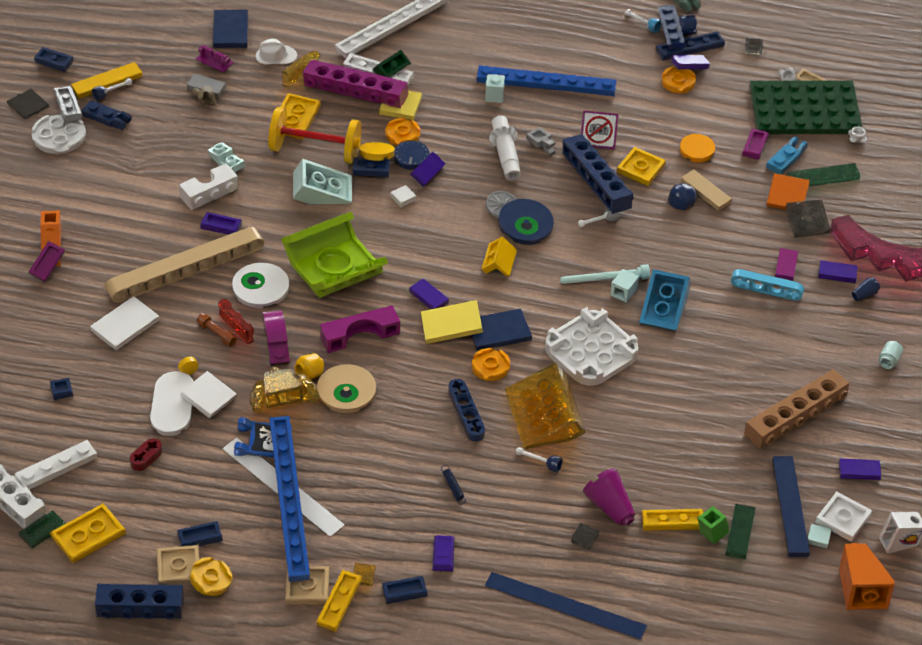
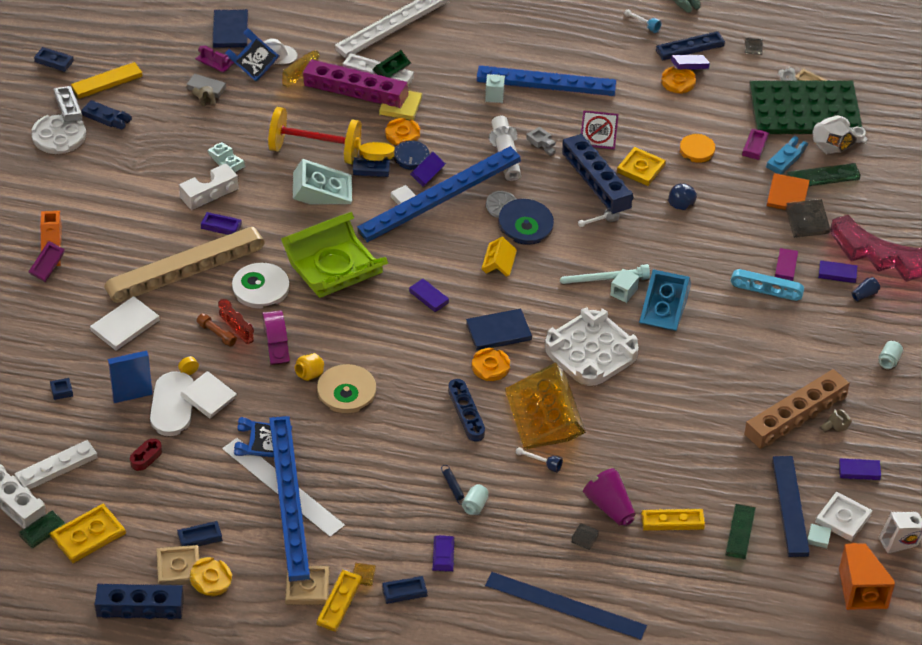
(28, 103): clear smoke piece -> none
(100, 92): hinge -> none
(130, 376): none -> blue tile
(255, 58): none -> flag
(281, 389): clear yellow torso -> none
(300, 112): yellow tile -> none
(381, 322): magenta arch -> none
(438, 194): none -> blue plate
(451, 322): light yellow tile -> none
(475, 500): none -> light aqua brick
(676, 27): dark blue plate -> none
(707, 190): tan tile -> none
(713, 525): bright green brick -> none
(834, 135): none -> white helmet
(838, 420): none -> dark tan piece

